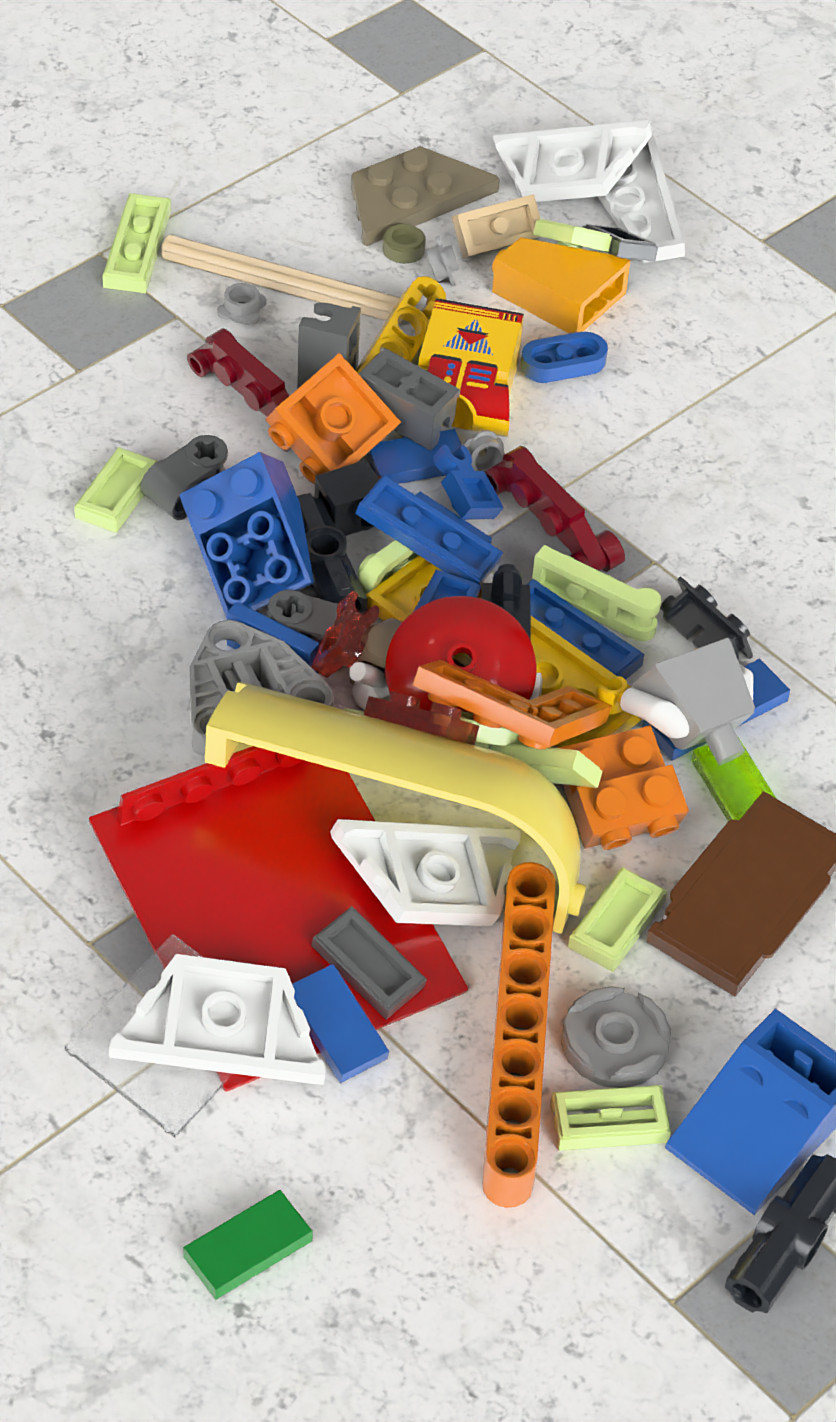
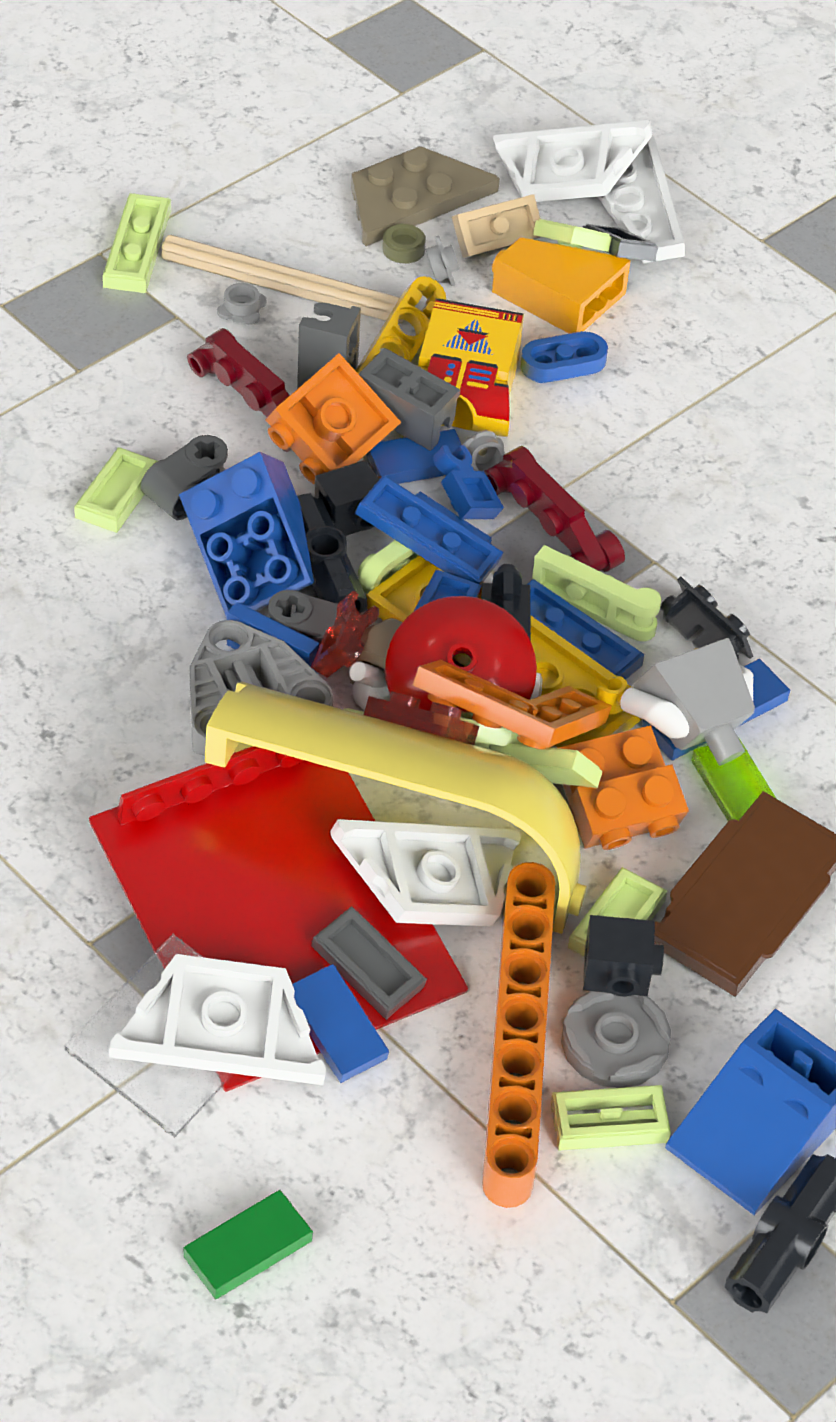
(621, 956): none -> black brick

